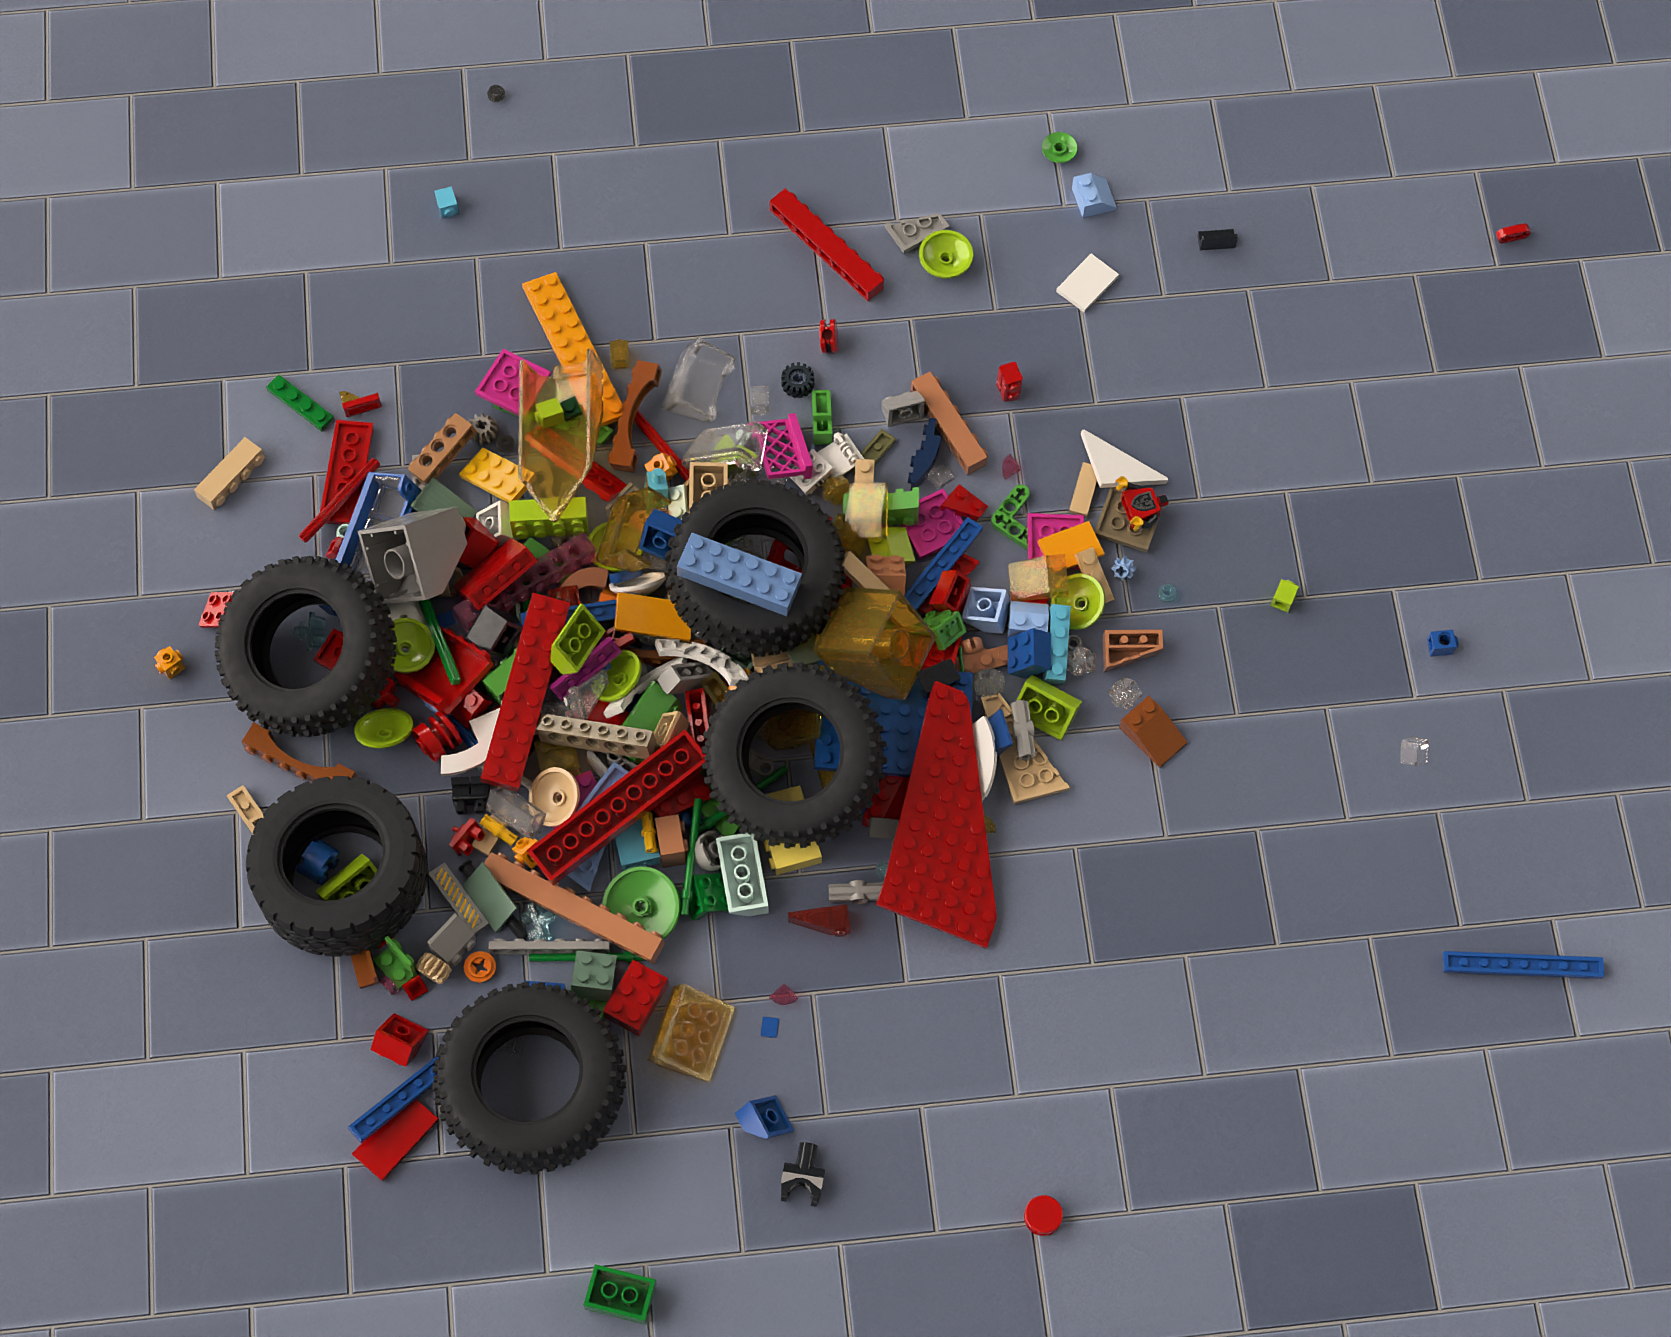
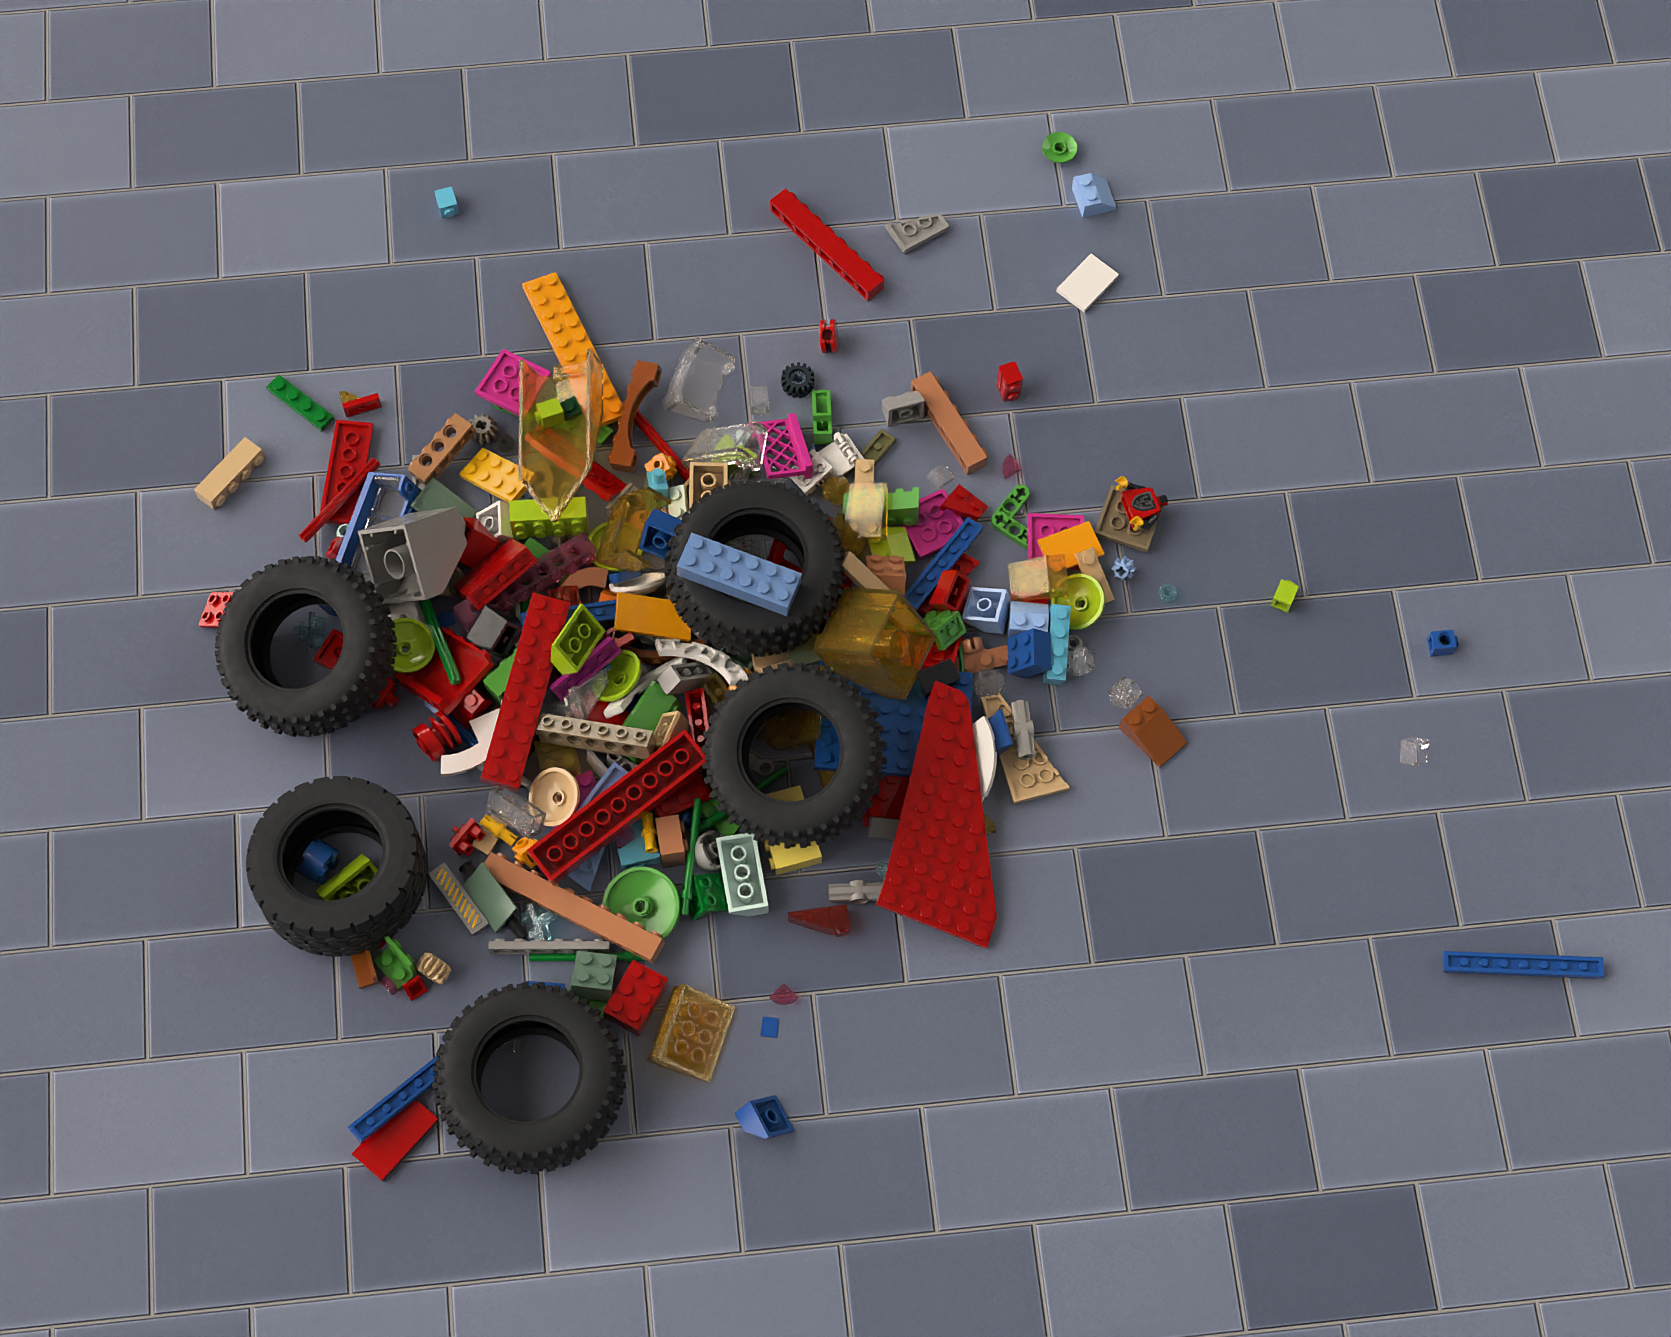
(169, 662): light orange brick -> none
(245, 807): tan plate -> none
(260, 742): dark orange arch -> none
(384, 728): lime dish -> none
(399, 1039): red slope -> none
(452, 941): light grey slope -> none
(469, 793): black hips -> none
(477, 958): orange gear -> none
(496, 89): clear smoke plate -> none
(619, 354): clear yellow brick -> none
(620, 1294): green brick -> none
(624, 838): none -> clear pink tile
(803, 1174): black connector -> none
(926, 456): dark blue slope -> none
(948, 246): lime dish -> none
(1043, 1215): red head -> none
(1049, 706): lime slope -> none
(1083, 491): tan tile -> none
(1112, 463): white tile -> none
(1129, 646): nougat wedge -> none
(1217, 239): black panel -> none
(1513, 233): red beam -> none

